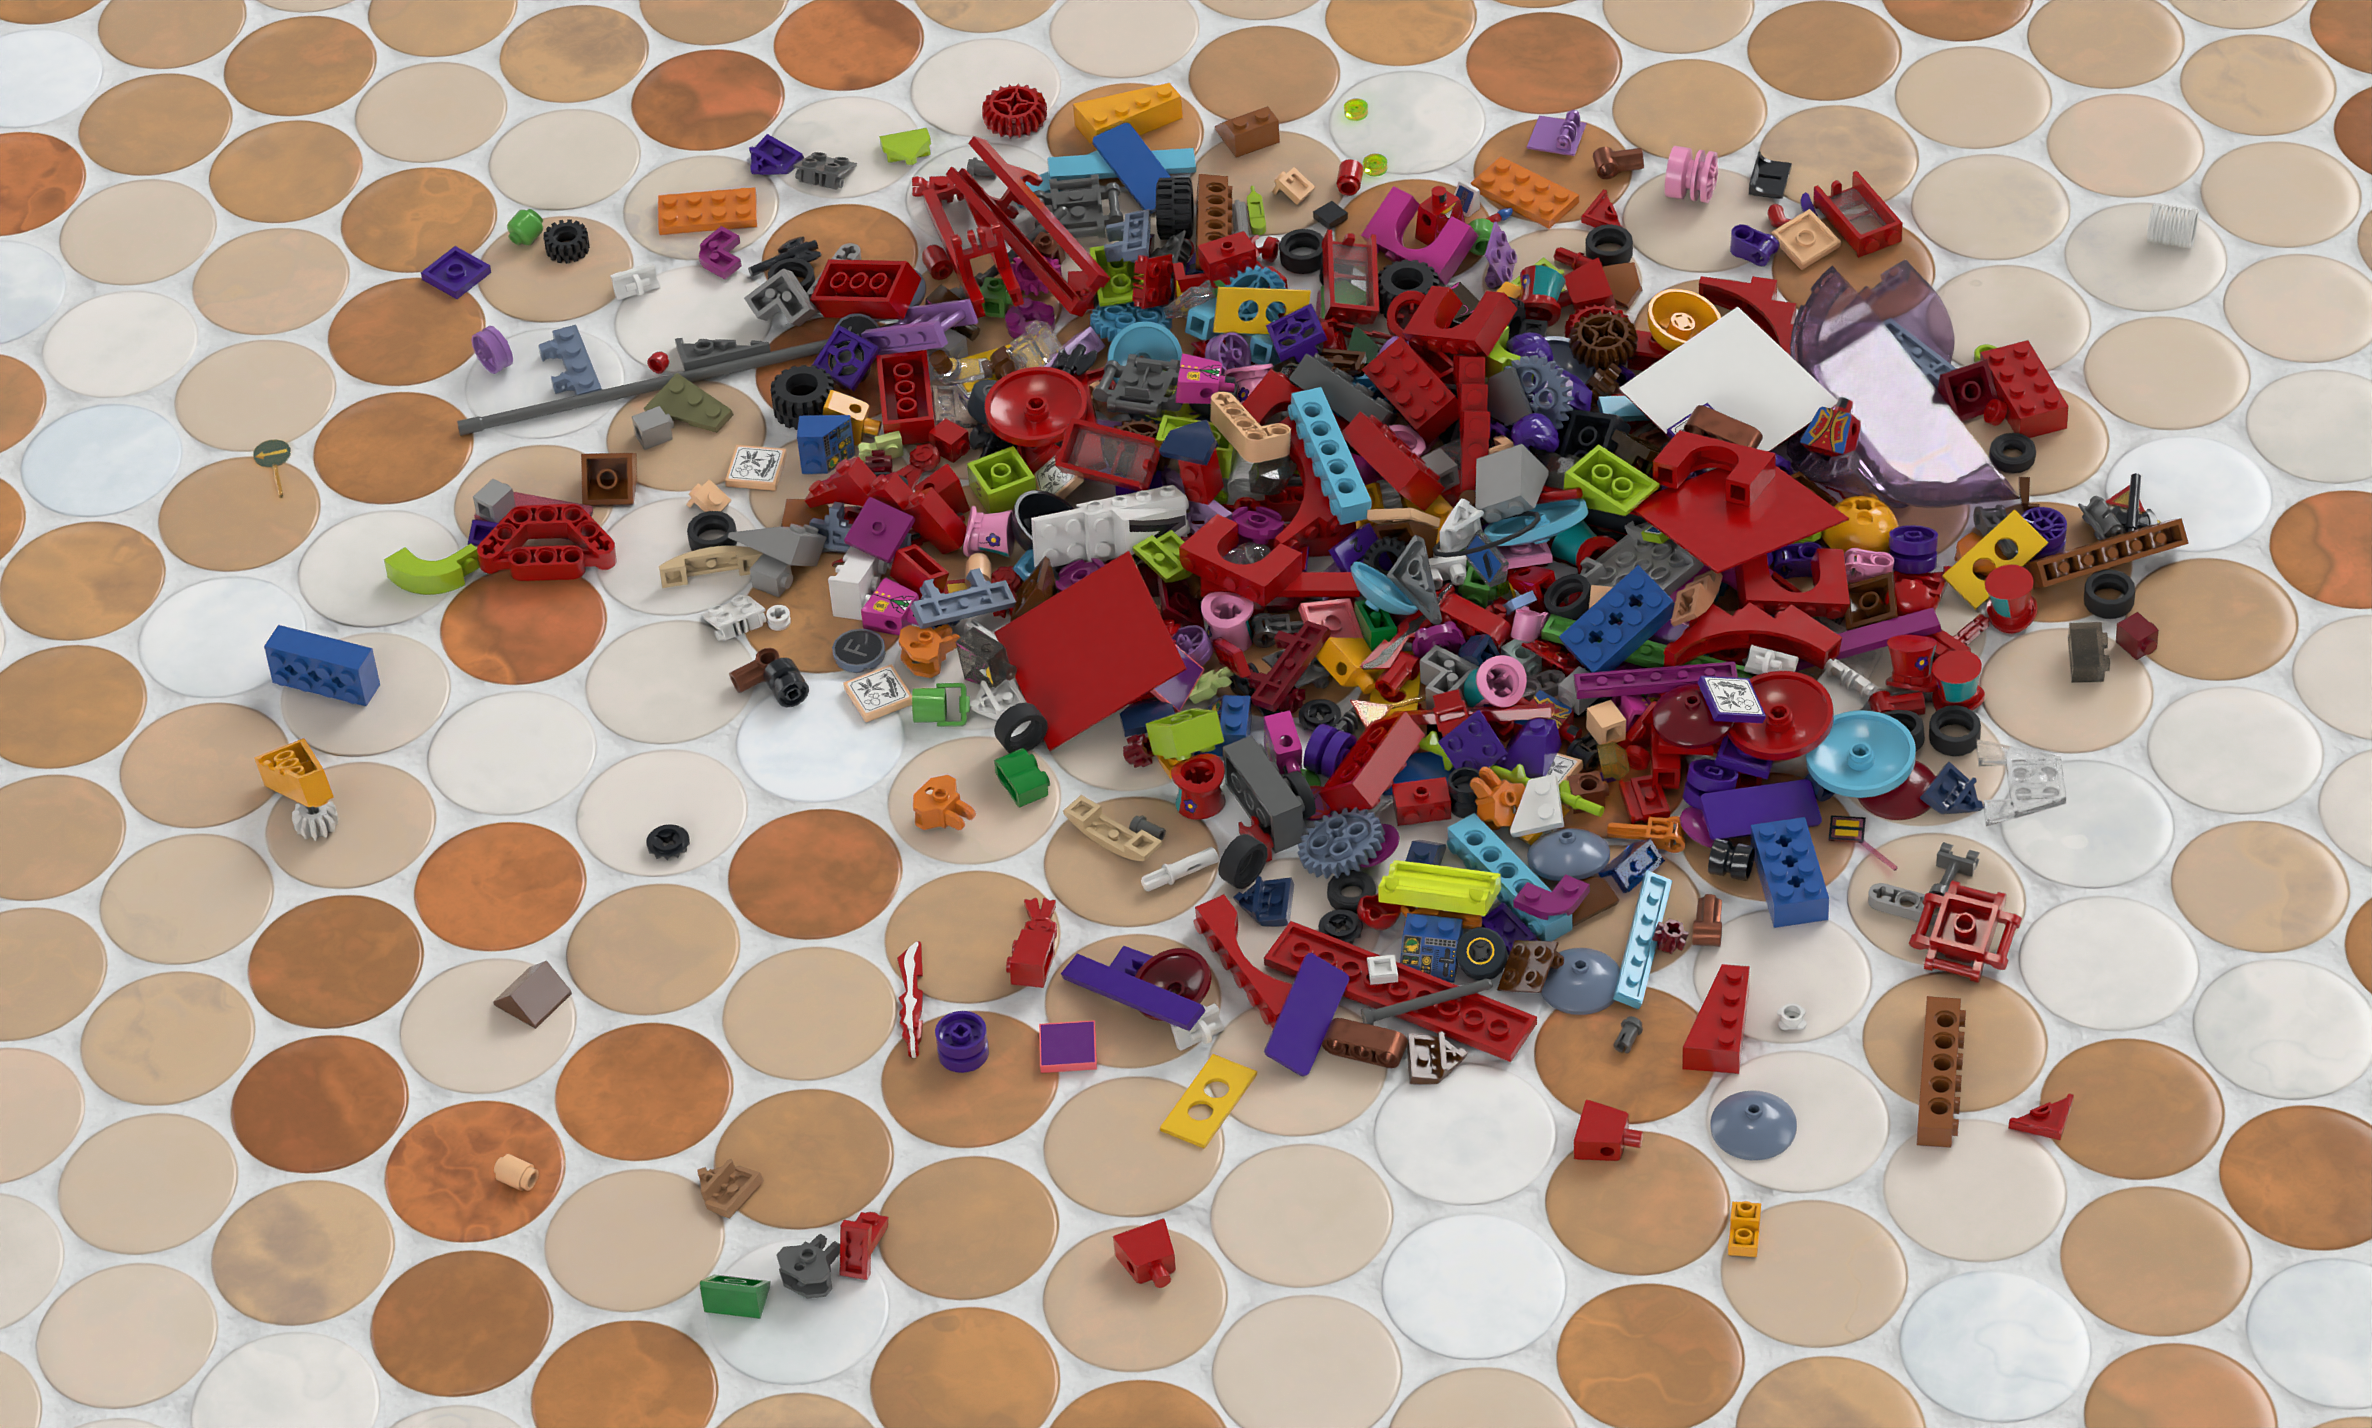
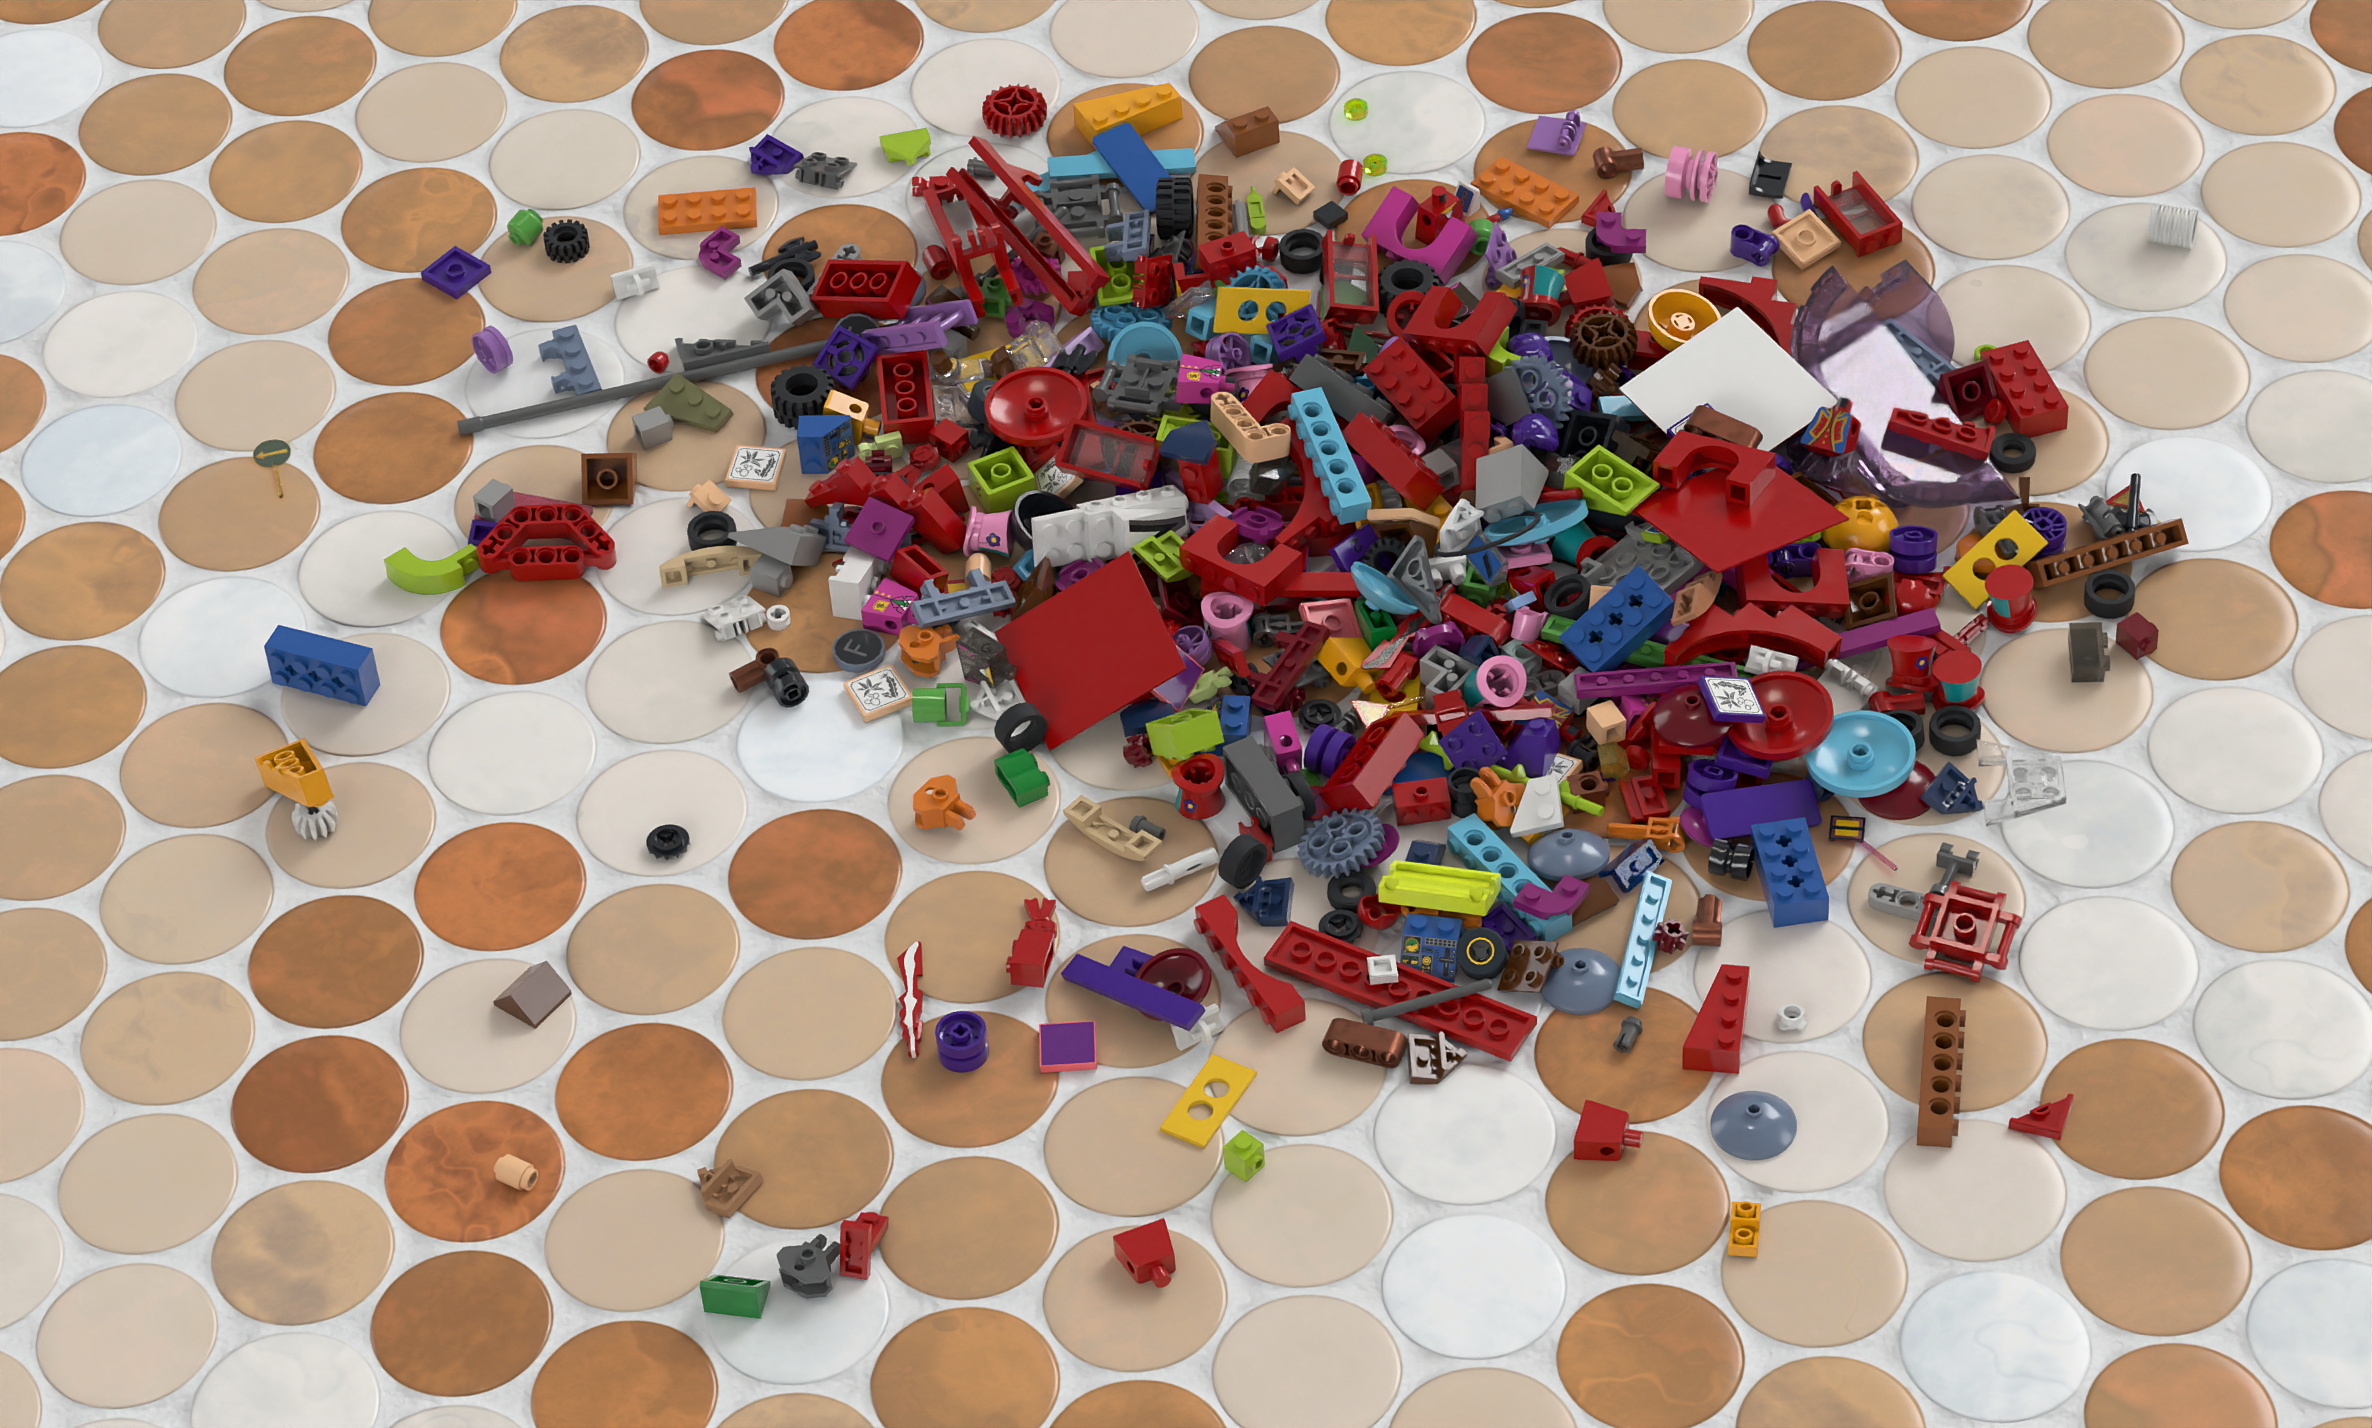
(1244, 1156): none -> lime brick
(1306, 1014): dark purple piece -> none
(1543, 255): none -> light grey tile
(1620, 240): none -> magenta plate
(1942, 432): none -> red wing

